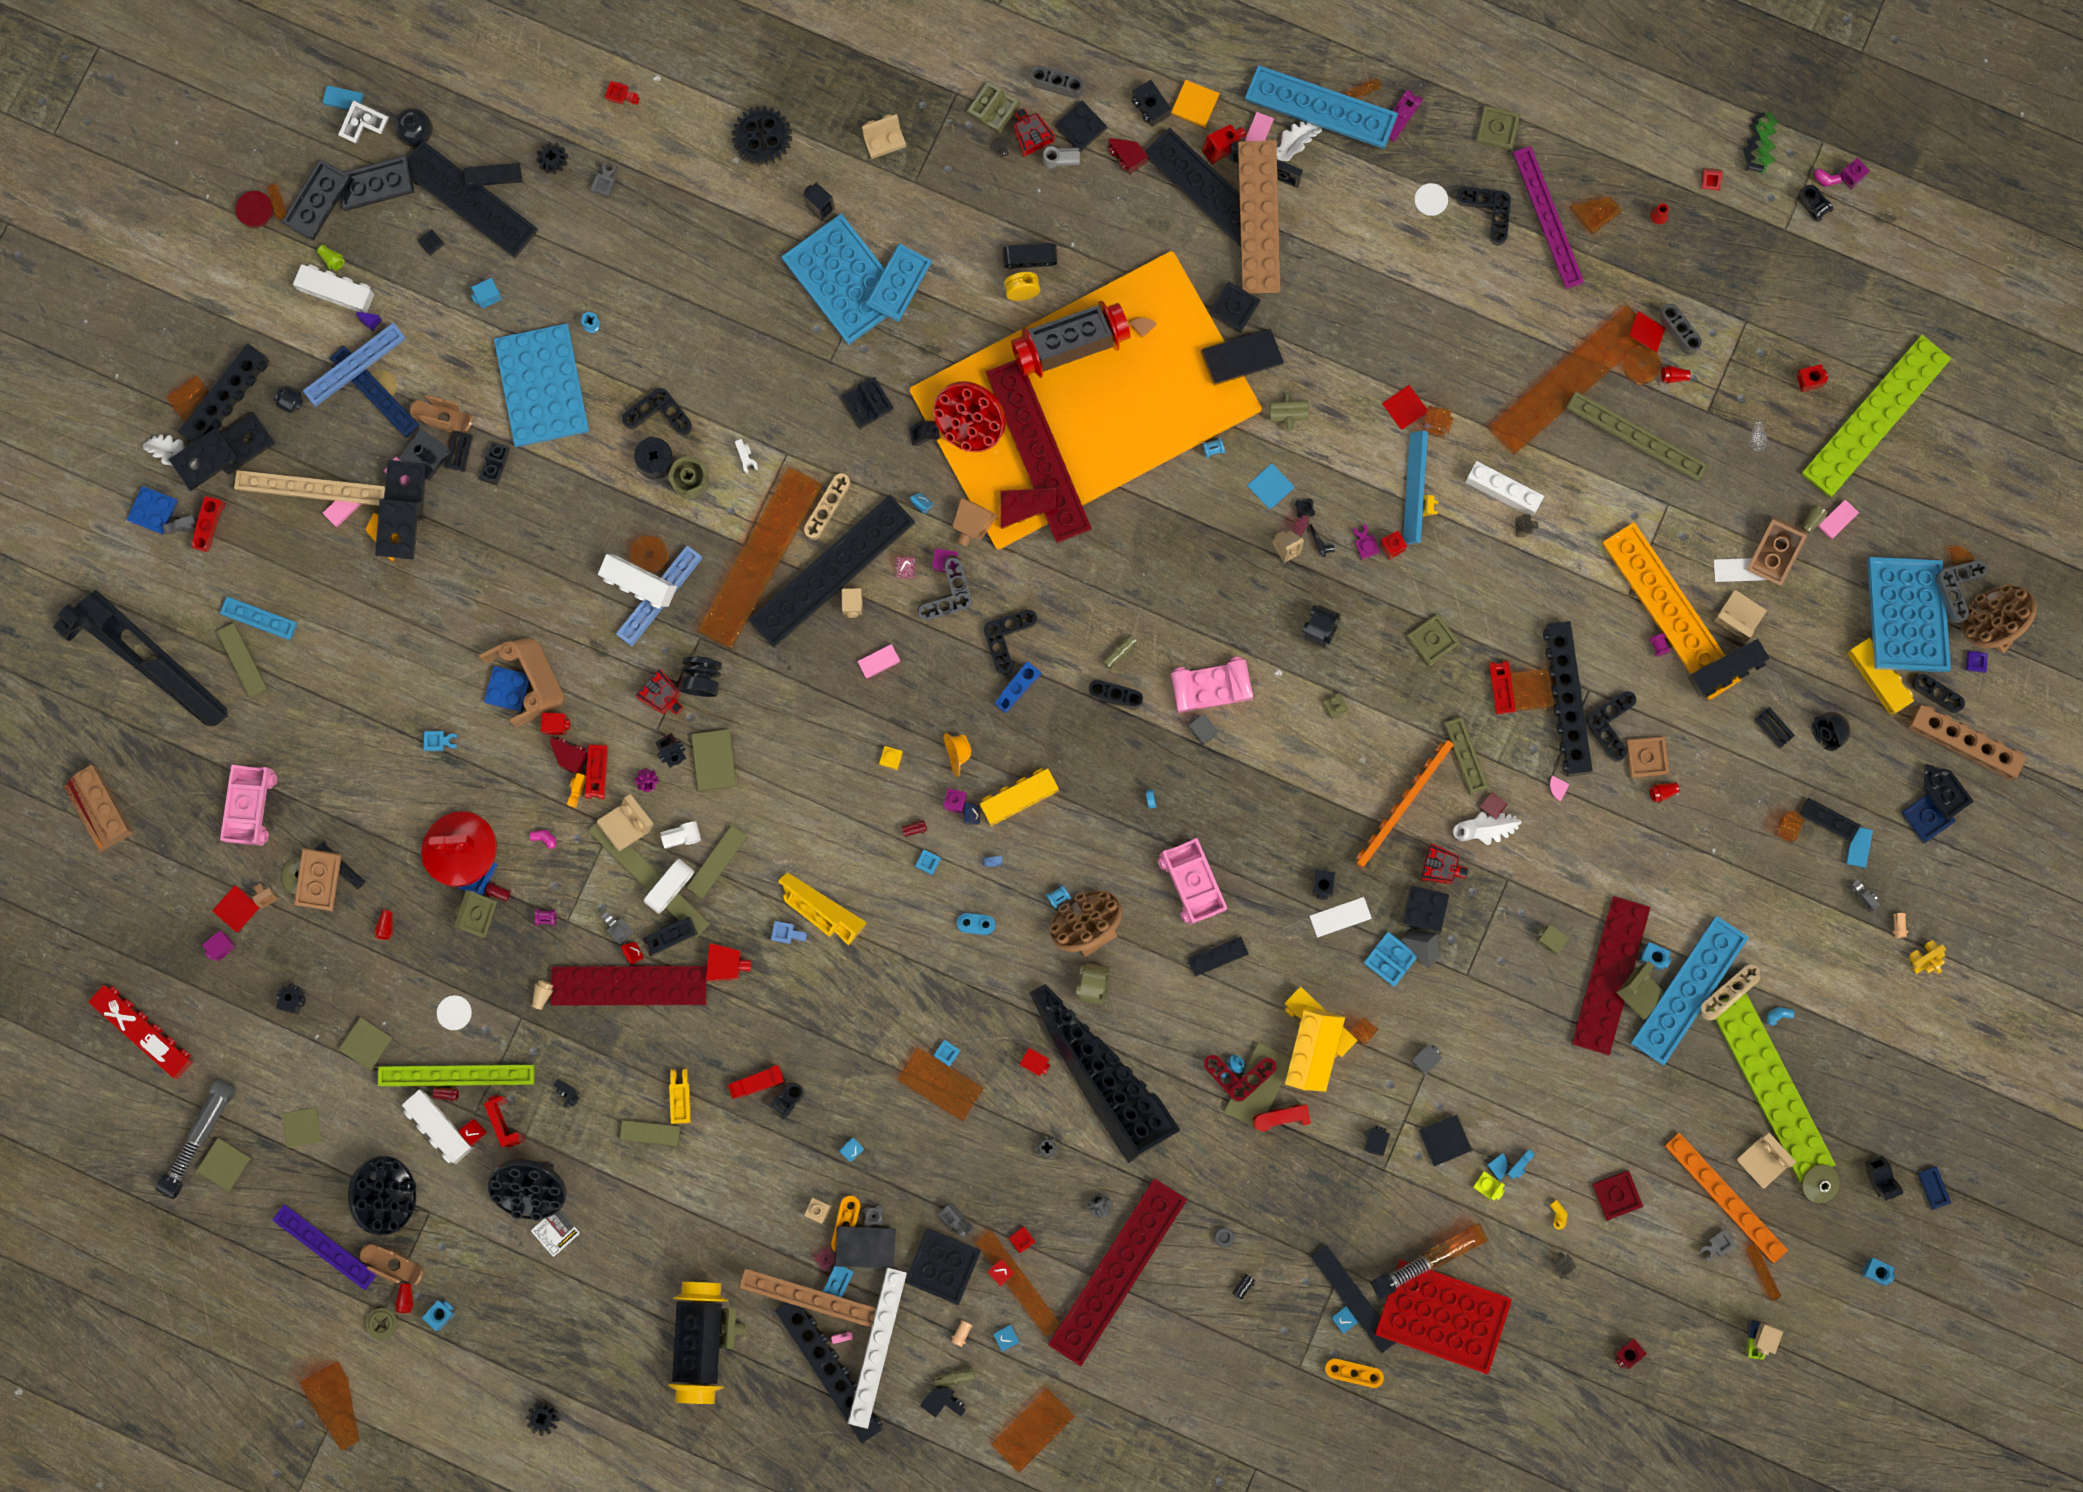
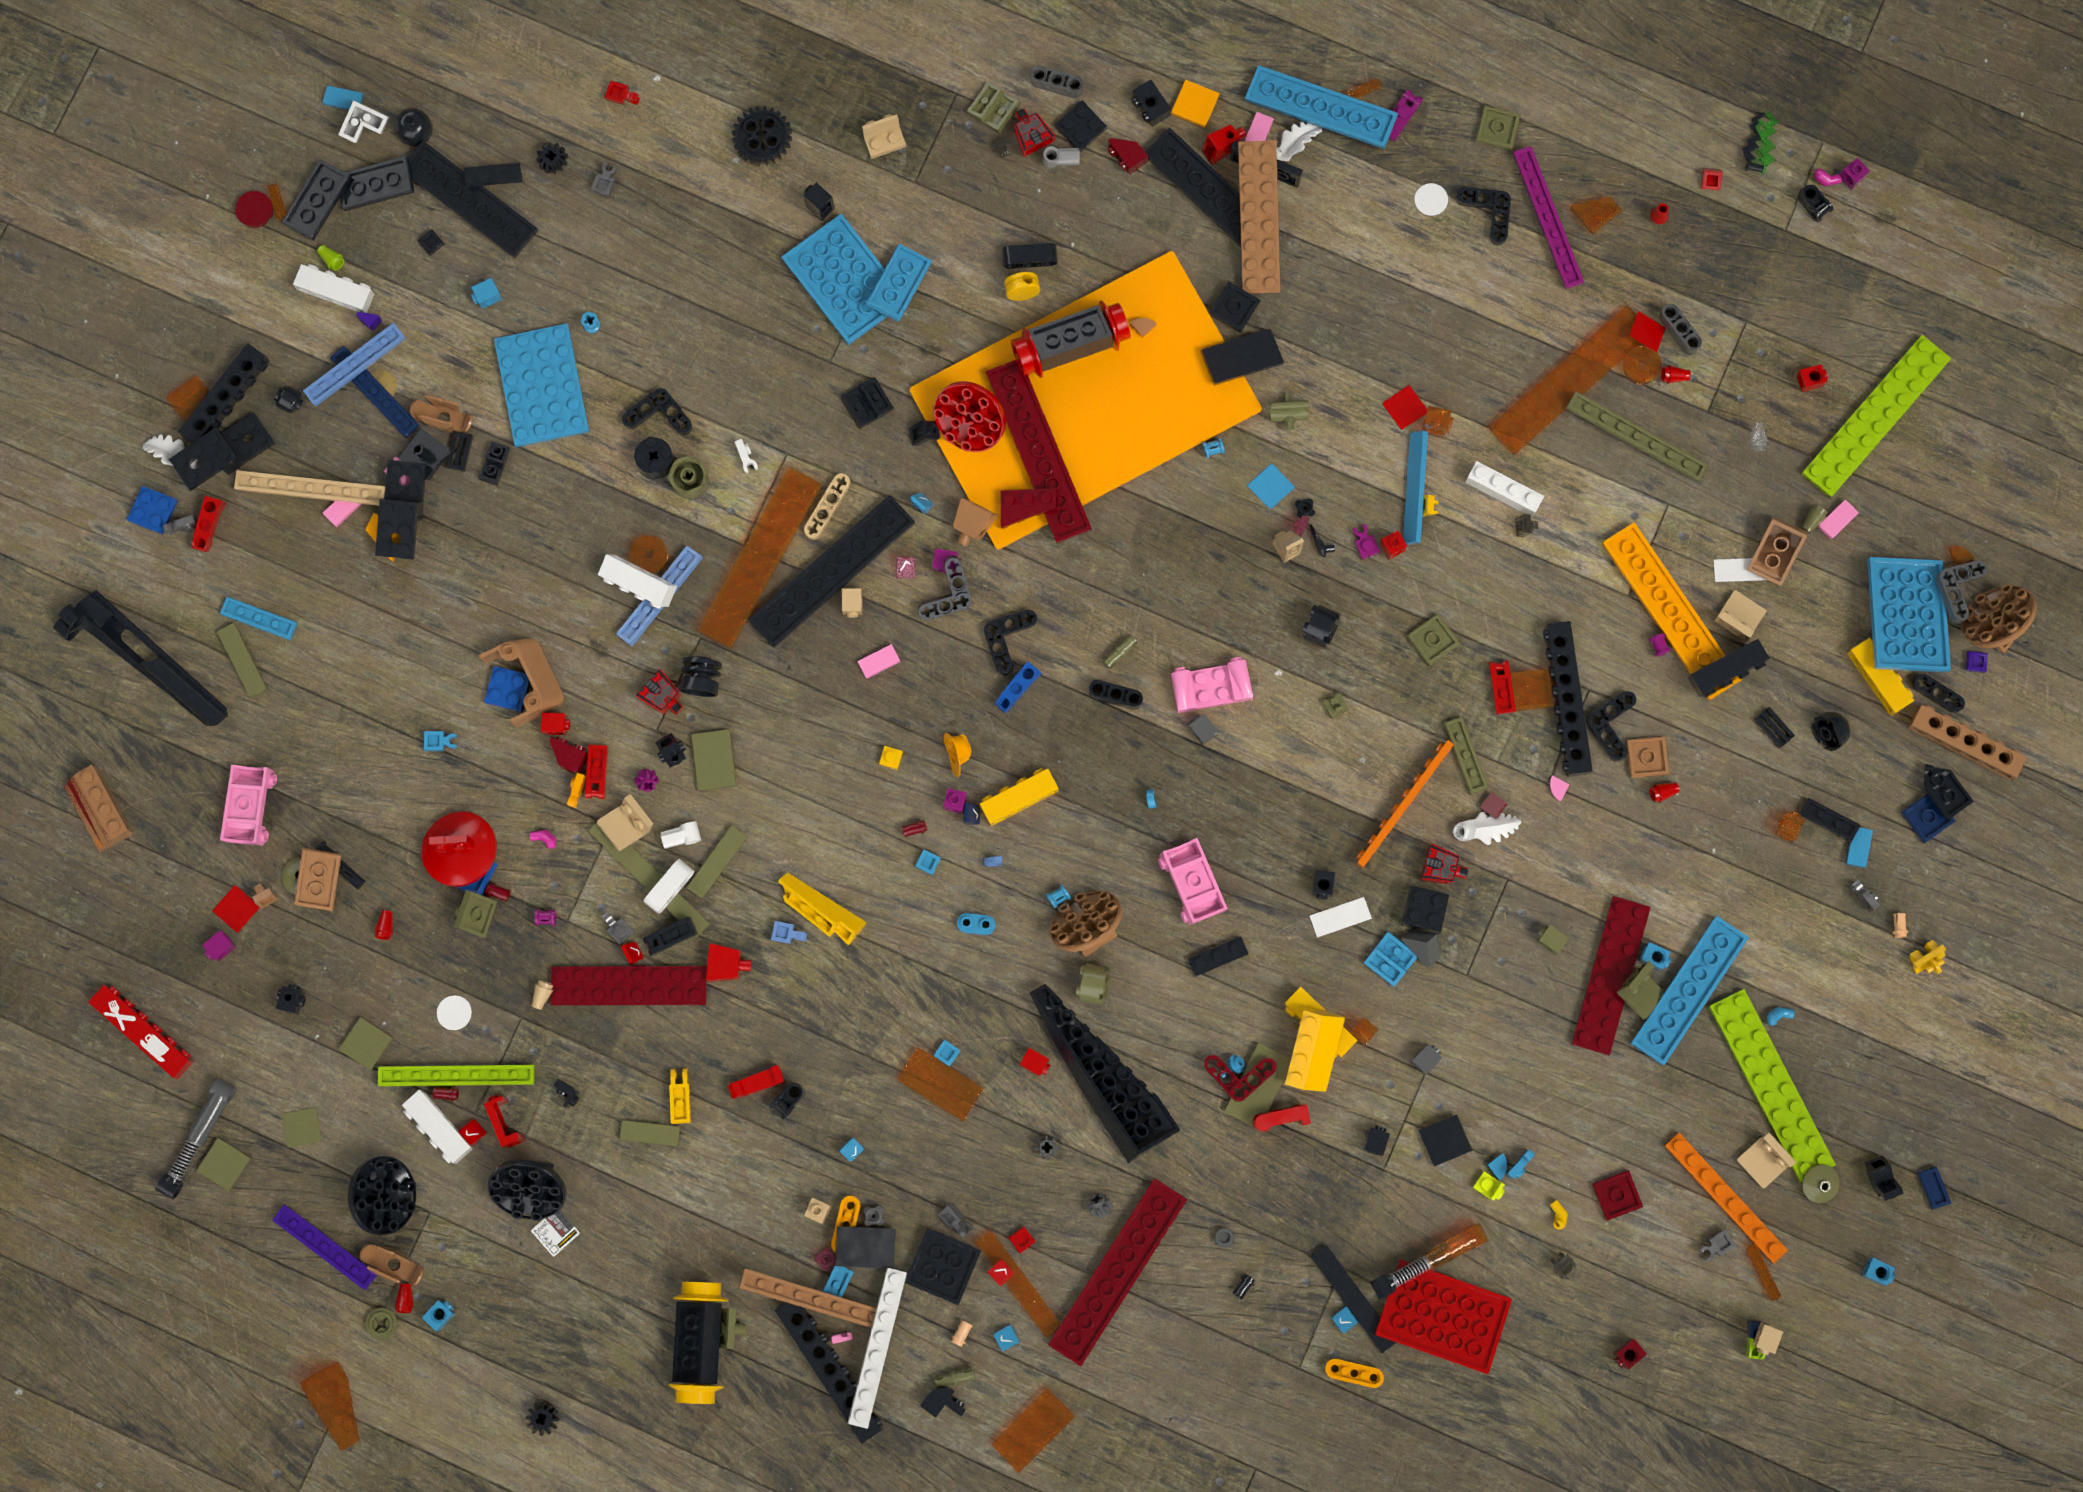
(1728, 990): tan beam -> none

